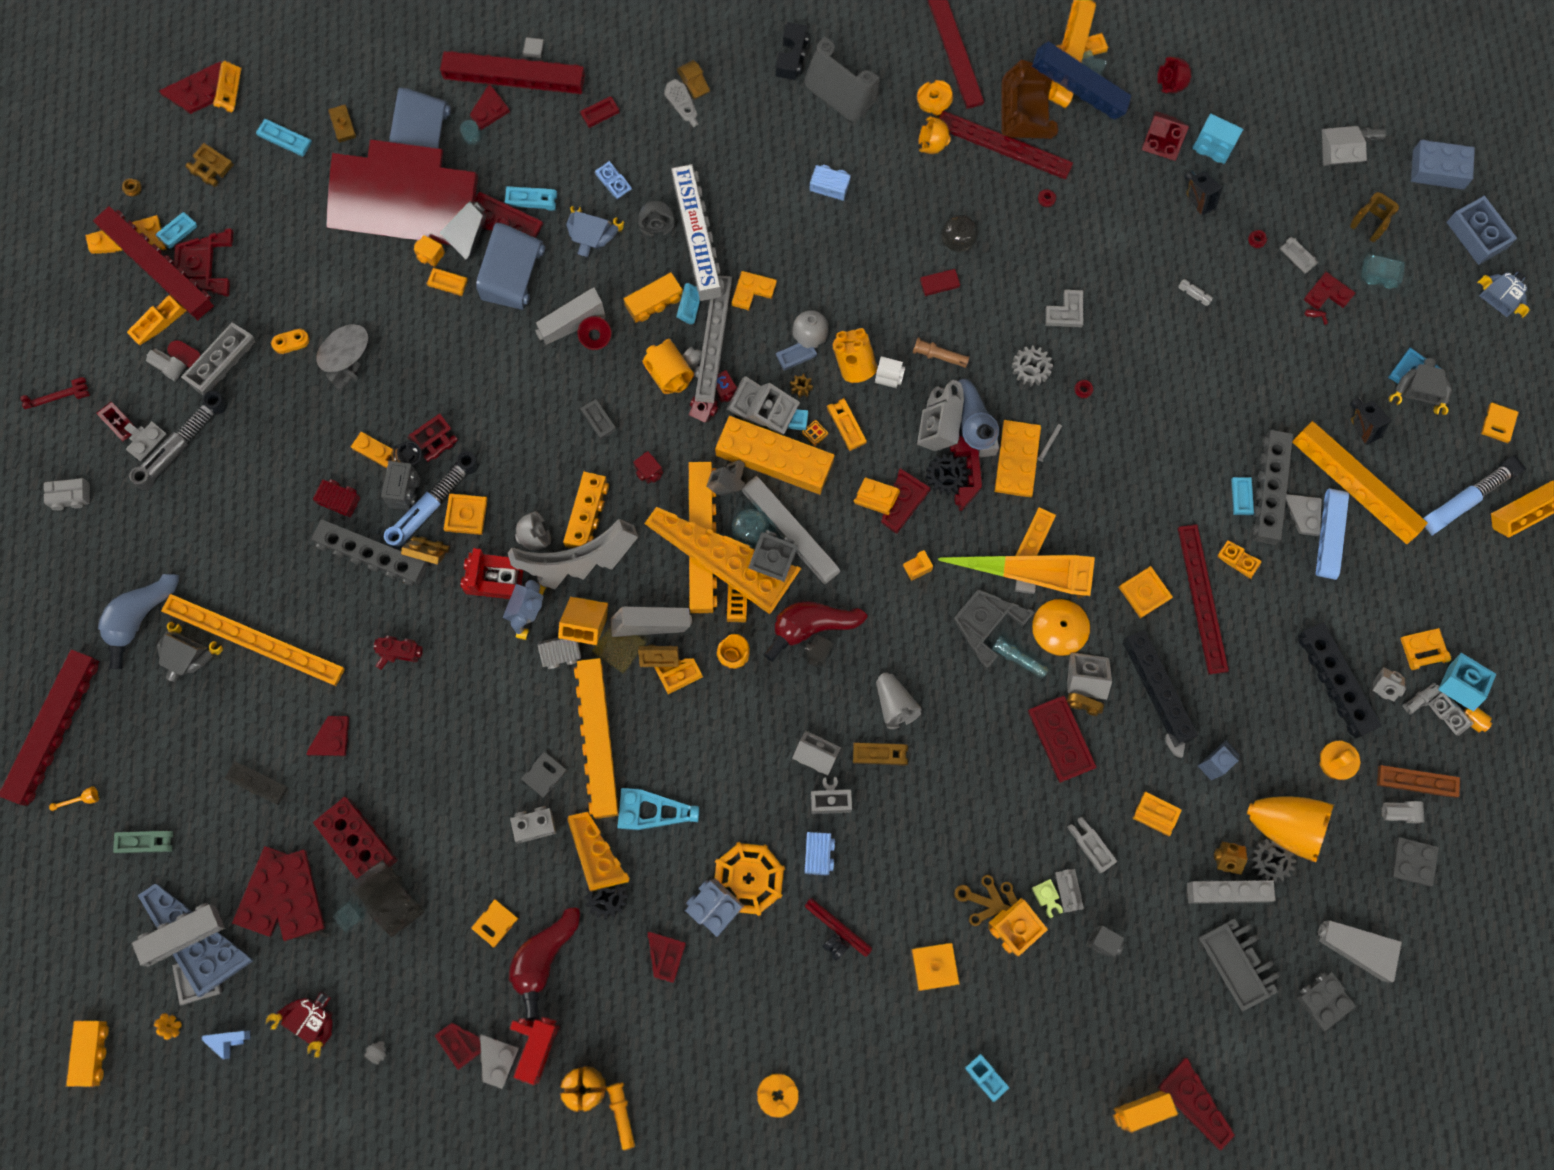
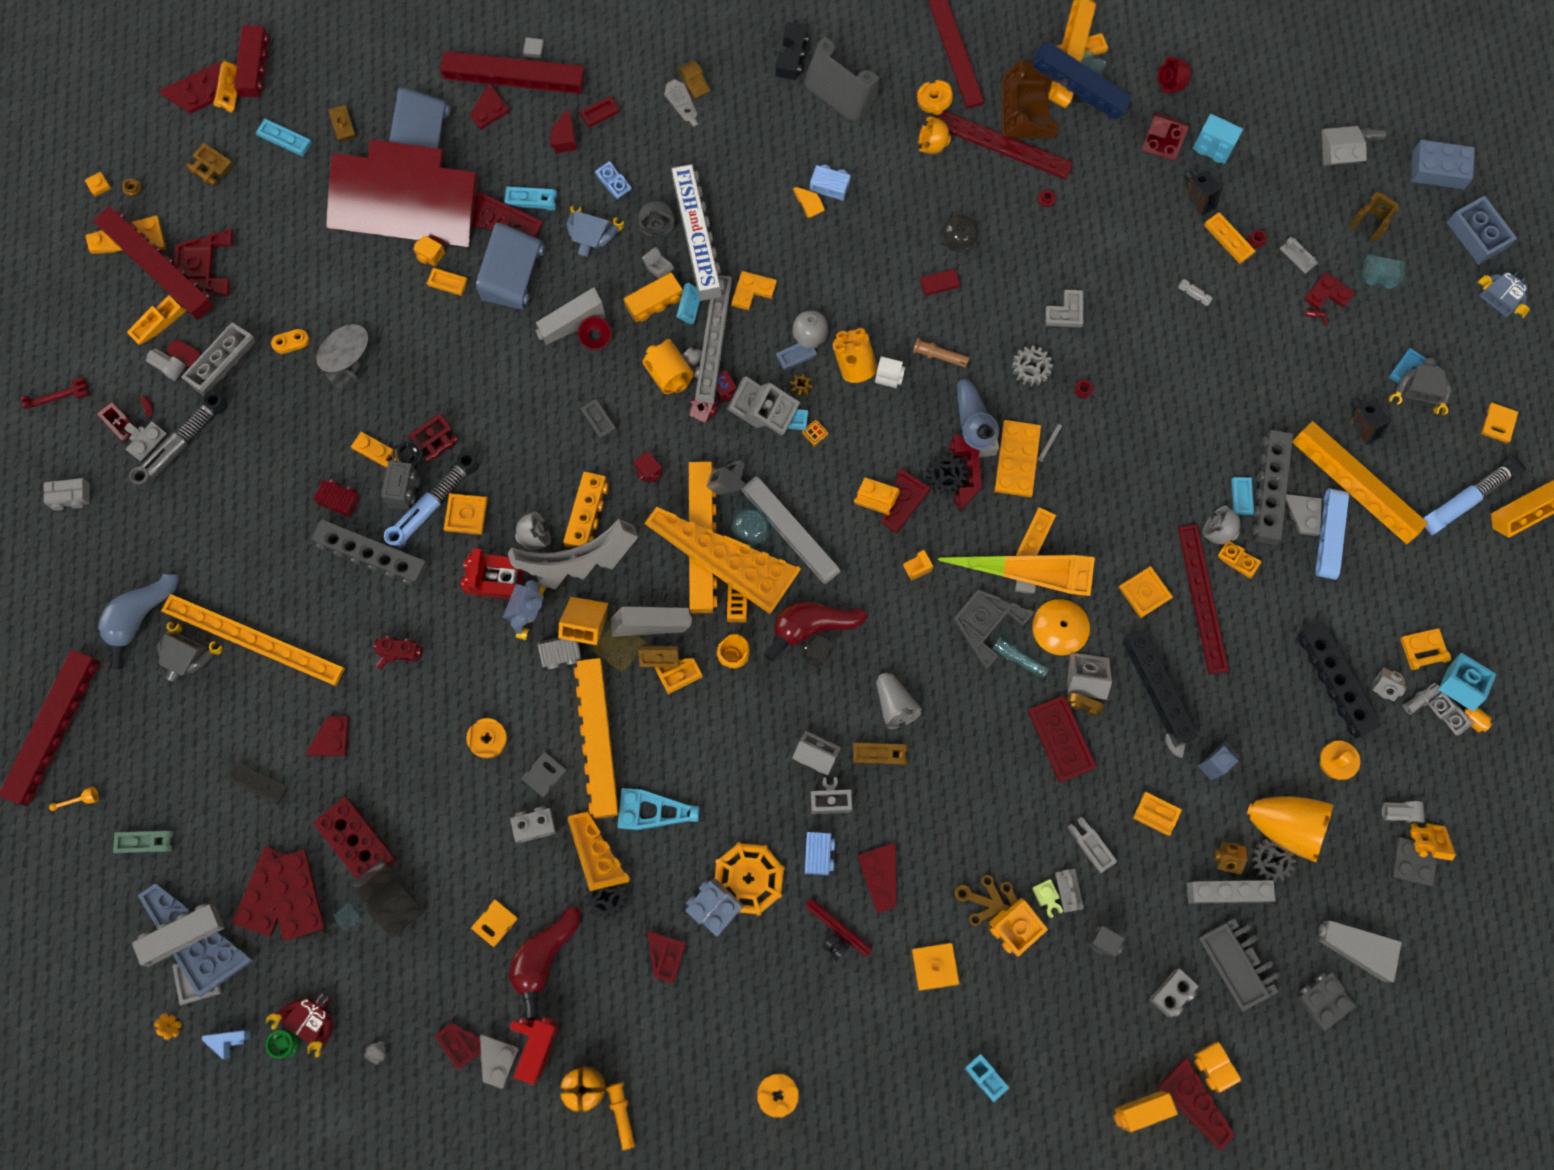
(87, 1053): light orange brick -> none
(97, 184): none -> light orange plate
(148, 411): none -> dark red piece
(176, 230): medium azure plate -> none
(251, 61): none -> dark red brick
(282, 1044): none -> green wheel
(425, 550): pearl gold plate -> none
(465, 229): slope -> none
(470, 137): clear light blue wheel -> none
(479, 730): none -> light orange plate
(563, 135): none -> dark red slope
(657, 264): none -> light grey bracket
(773, 555): dark grey plate -> none
(775, 455): light orange brick -> none
(810, 202): none -> light orange slope
(846, 424): light orange plate -> none
(880, 875): none -> dark red wing
(941, 418): light grey brick -> none
(1170, 989): none -> light grey brick
(1217, 1067): none -> light orange brick
(1223, 527): none -> light grey cylinder
(1229, 238): none -> light orange plate
(1418, 781): dark orange plate -> none
(1437, 841): none -> light orange plate

